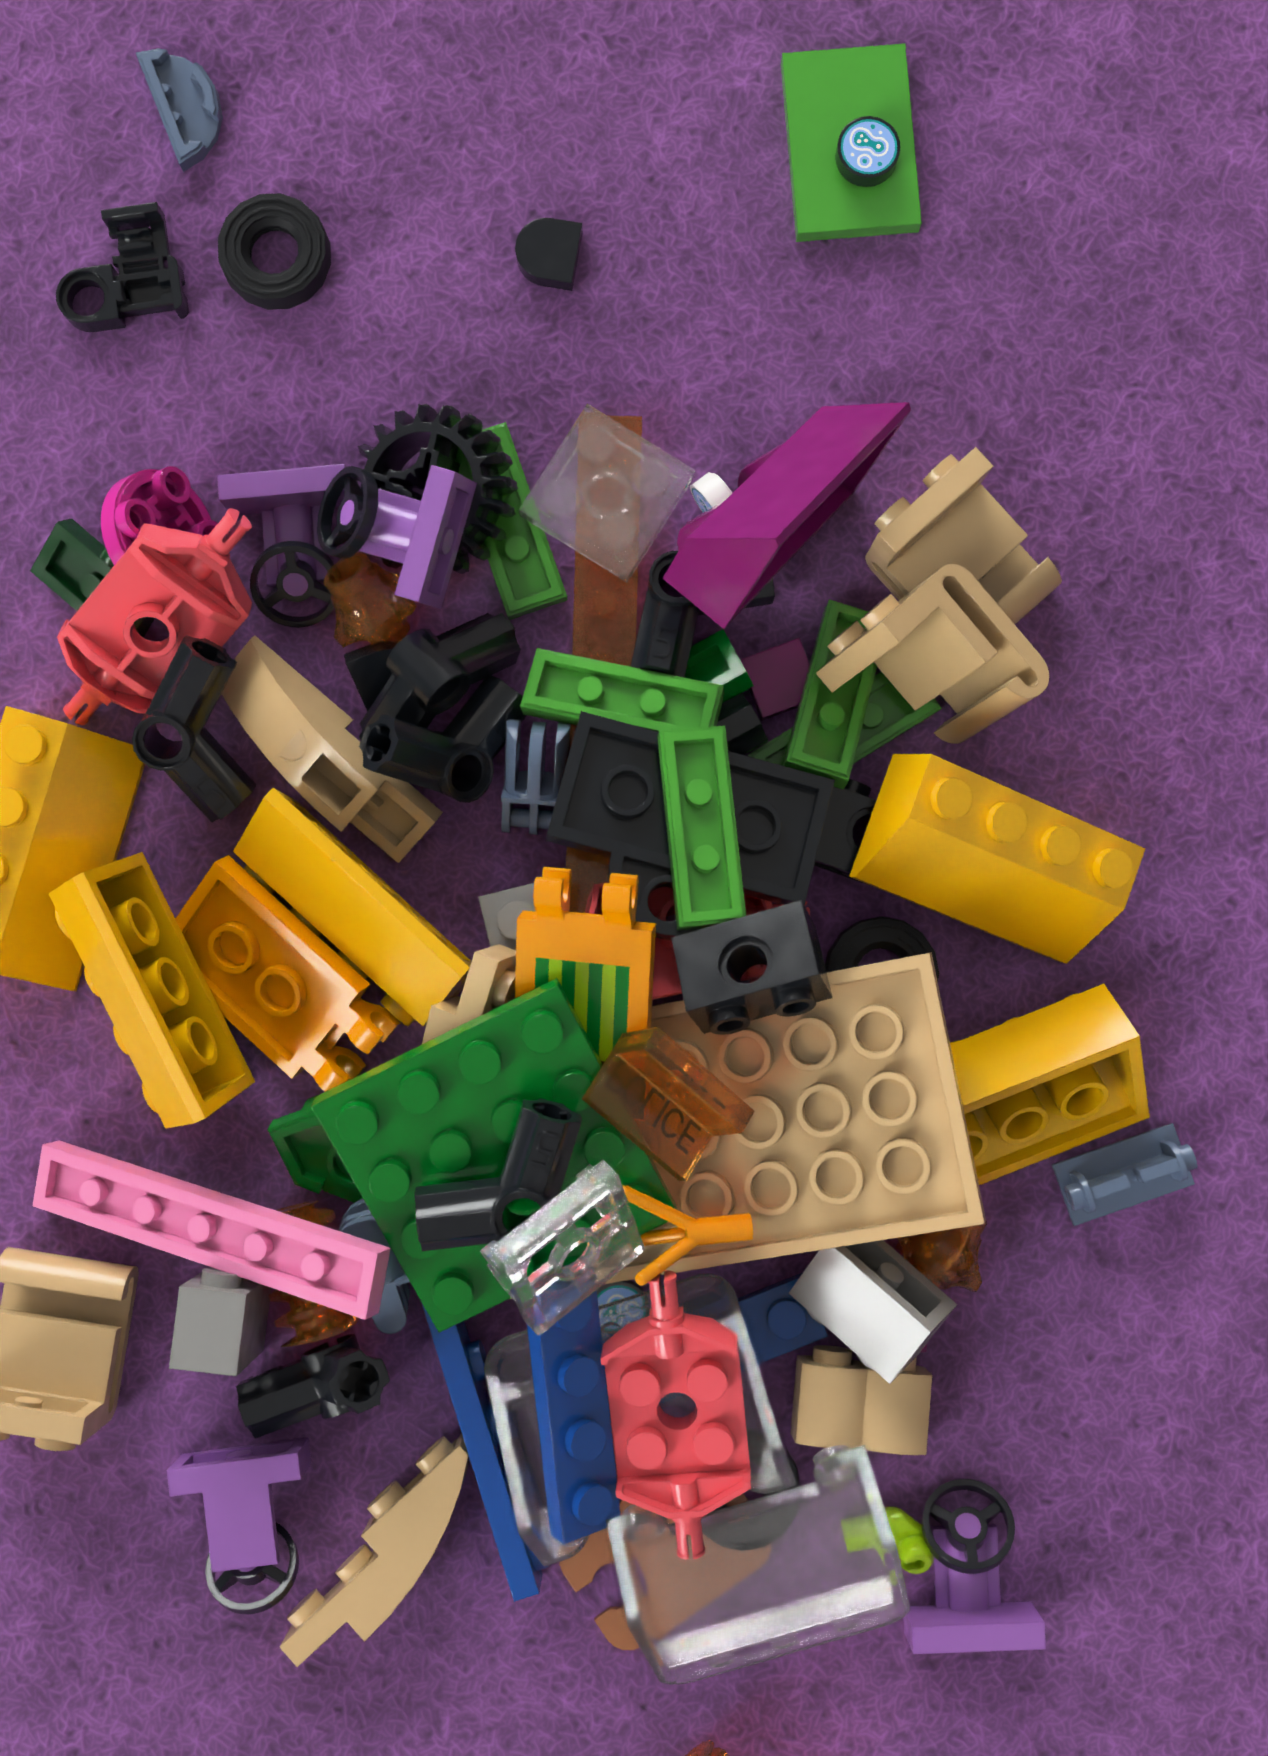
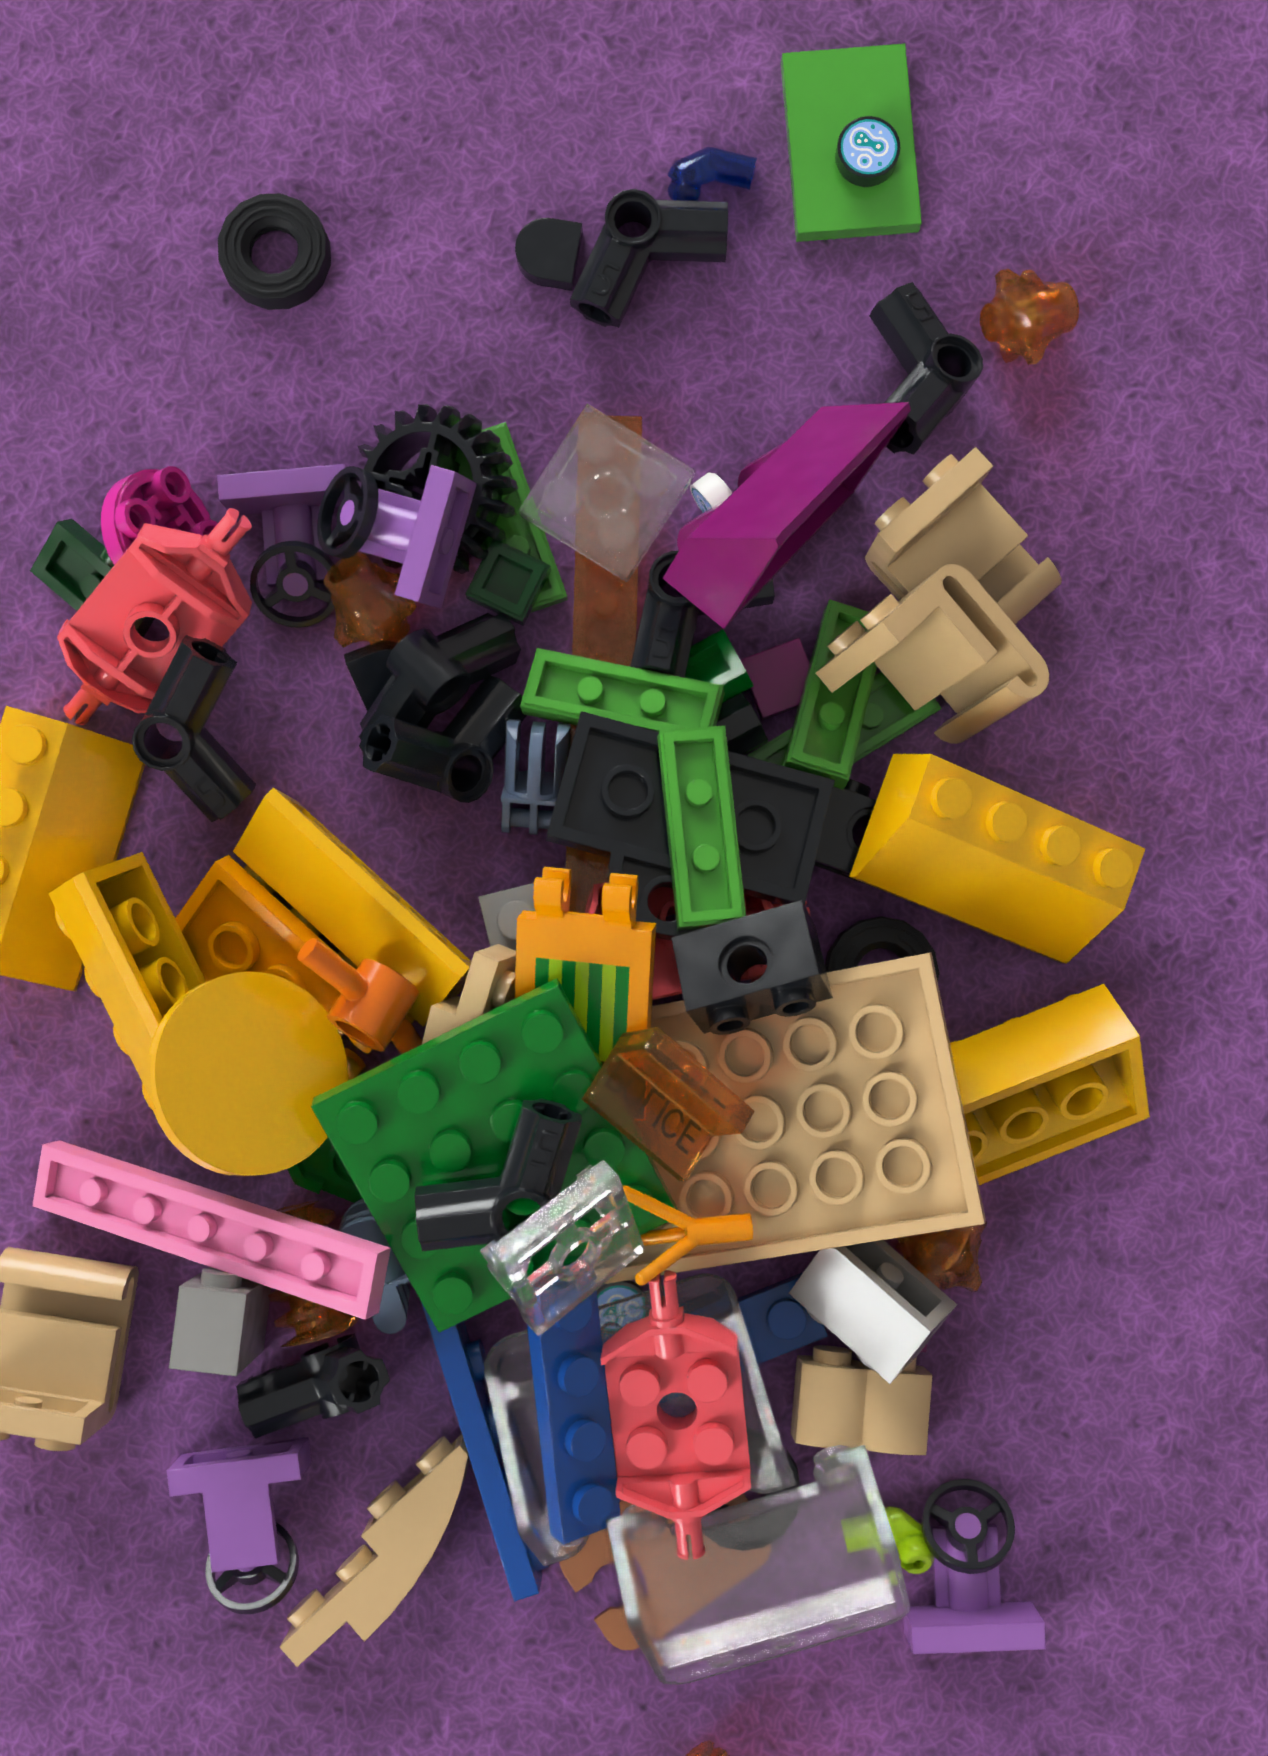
(140, 272): black piece -> none
(185, 103): sand blue tile -> none
(241, 1073): none -> yellow tile
(318, 757): tan slope -> none
(370, 1001): none -> orange piece
(508, 582): none -> dark green tile
(617, 262): none -> black piece
(708, 166): none -> clear blue arm
(937, 364): none -> black piece
(1028, 314): none -> clear orange rock
(1124, 1173): sand blue hinge -> none

